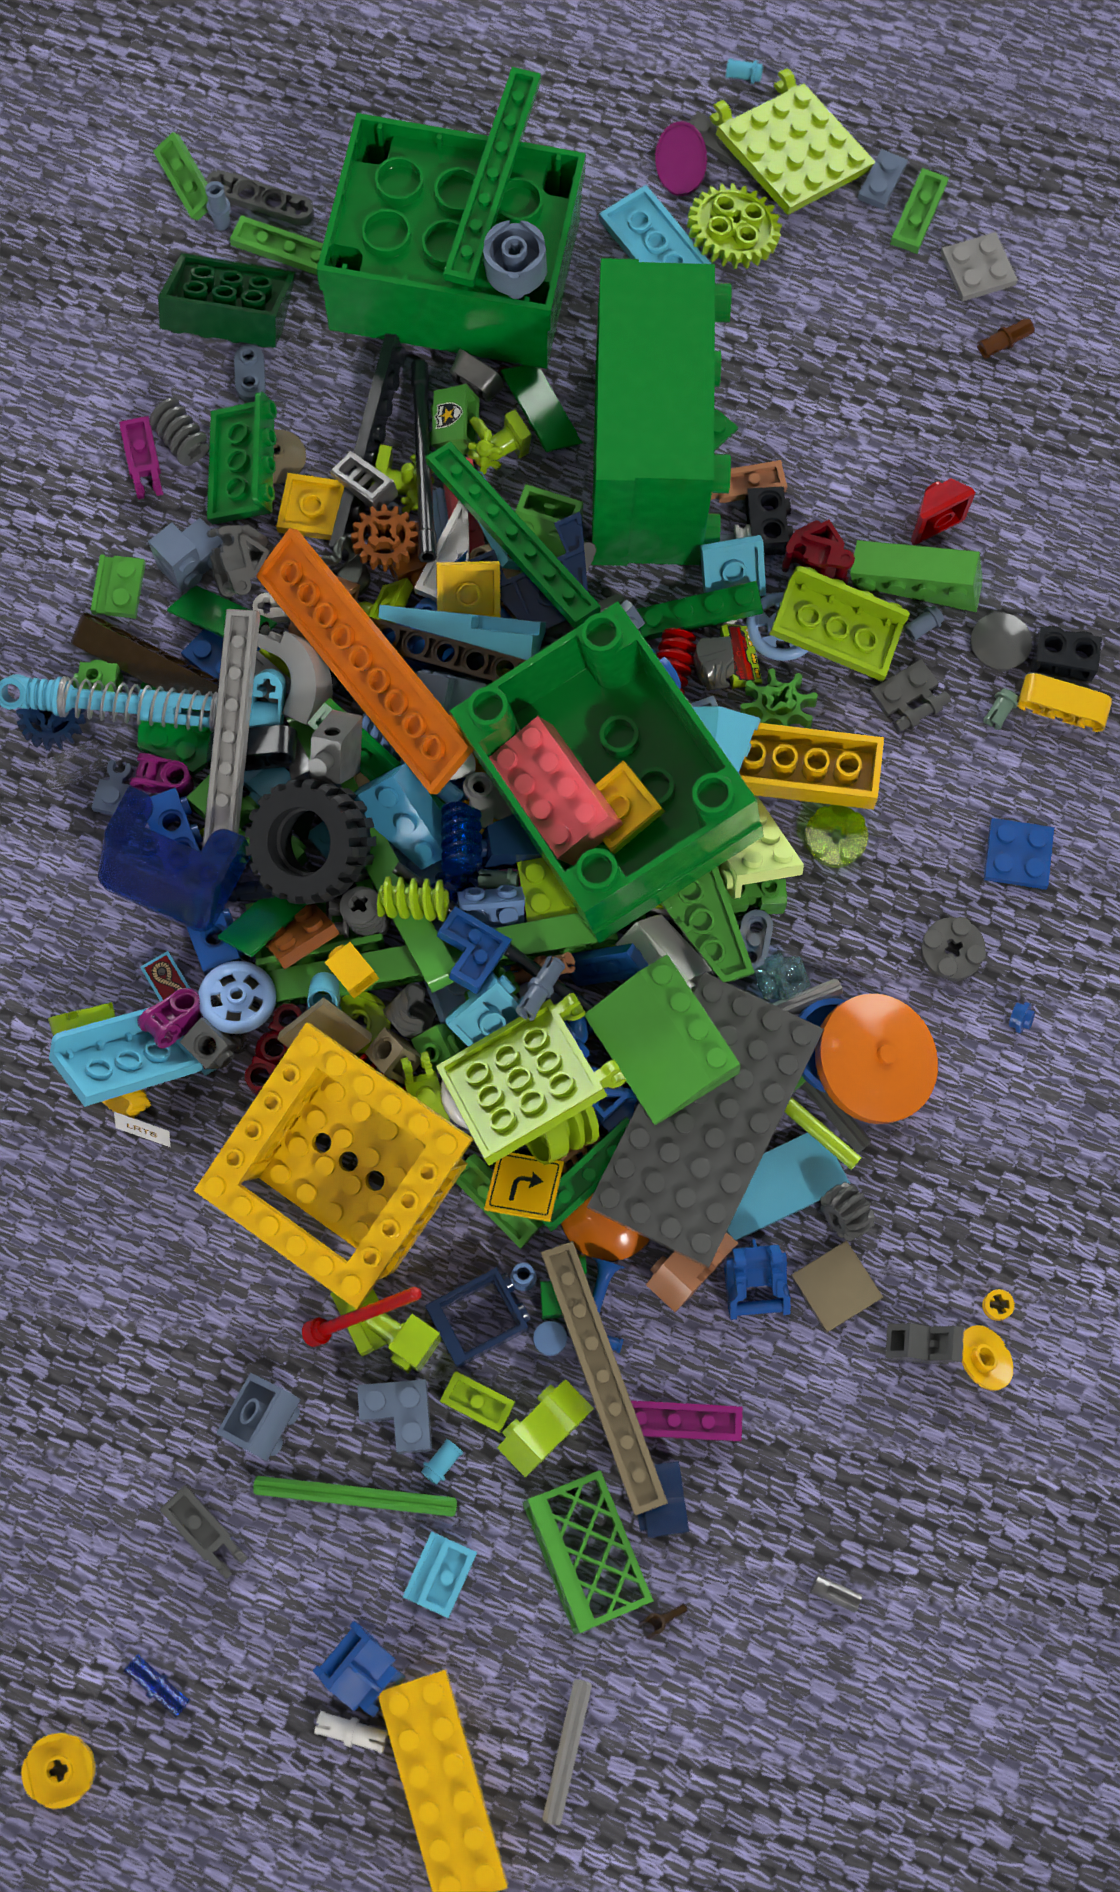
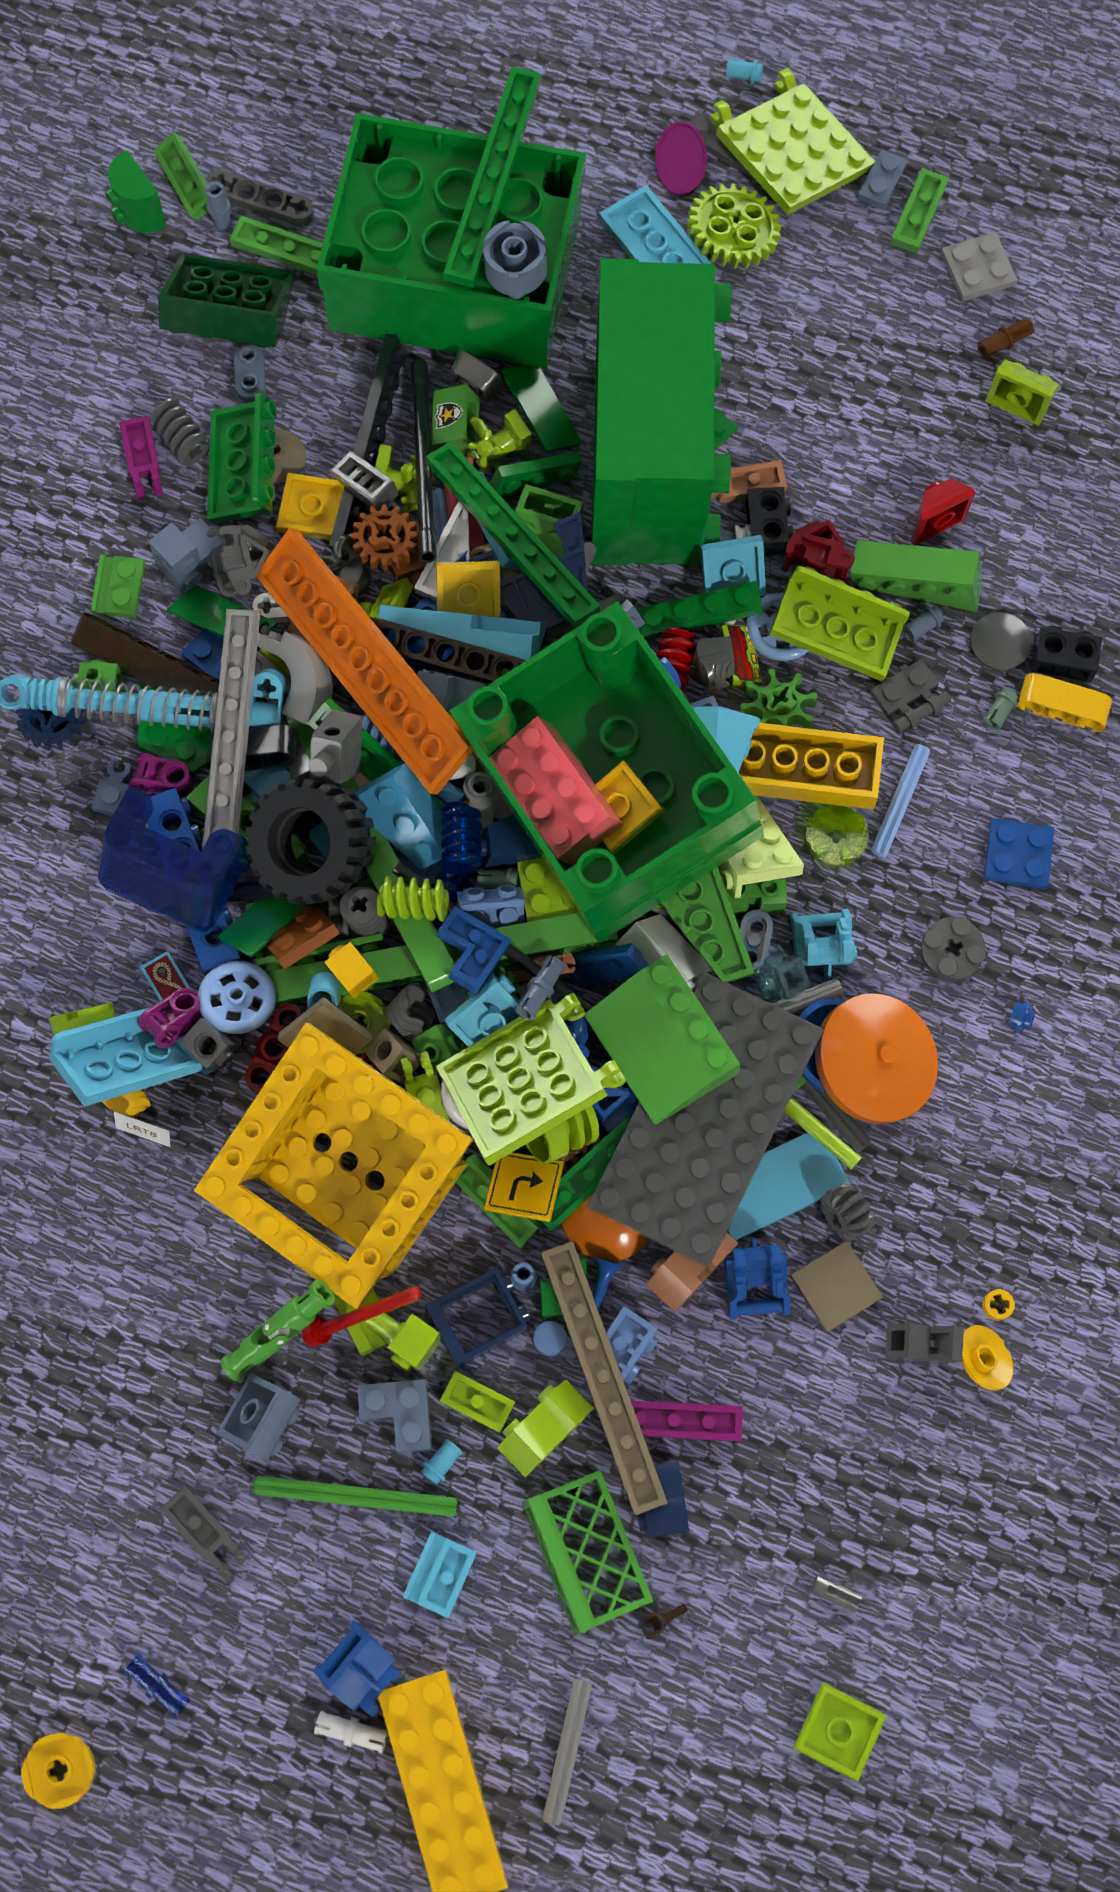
(133, 196): none -> green brick
(277, 1330): none -> bright green piece
(540, 473): none -> green wing
(629, 1339): none -> medium blue bracket
(826, 950): none -> medium azure piece
(839, 1731): none -> lime plate
(900, 800): none -> light blue axle
(1022, 392): none -> lime slope

